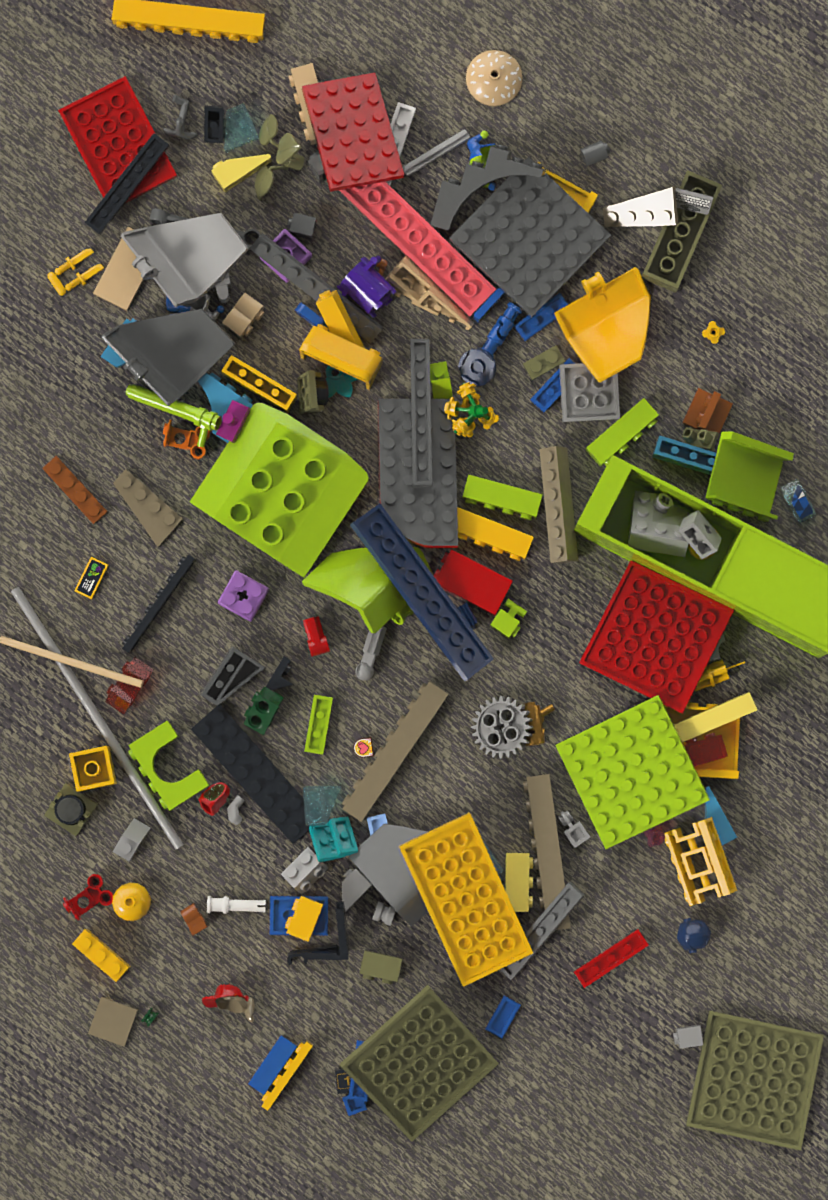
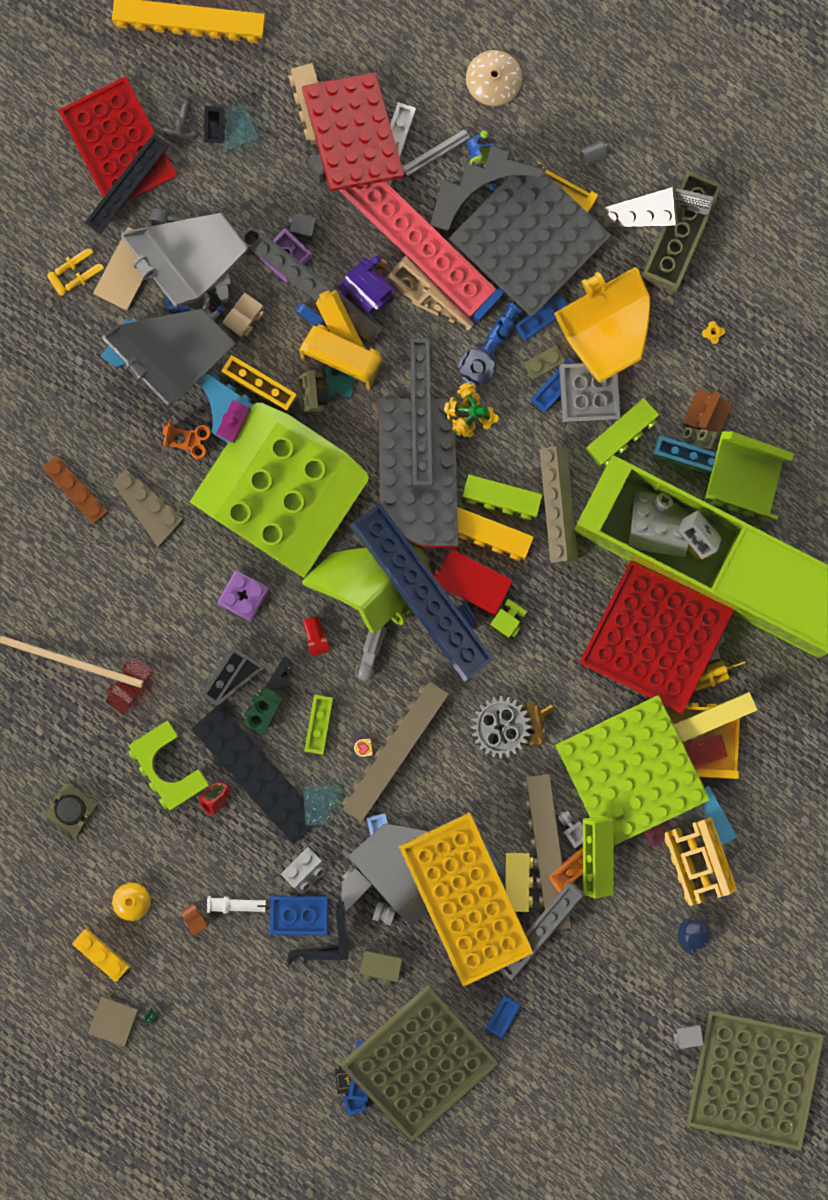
(91, 578): tile -> none
(92, 768): yellow brick -> none
(94, 895): red piece -> none
(98, 720): light grey piece -> none
(131, 840): light grey slope -> none
(162, 597): black plate -> none
(199, 416): lime cylinder -> none
(232, 999): hair -> none
(233, 812): light grey arm -> none
(236, 170): light yellow slope -> none
(272, 1064): blue tile -> none
(280, 1081): yellow plate -> none
(286, 155): olive plant -> none
(304, 918): yellow brick -> none
(333, 839): teal slope -> none
(440, 381): lime slope -> none
(568, 871): none -> orange tile
(598, 857): none -> lime brick
(611, 958): red plate -> none
(798, 501): slope -> none

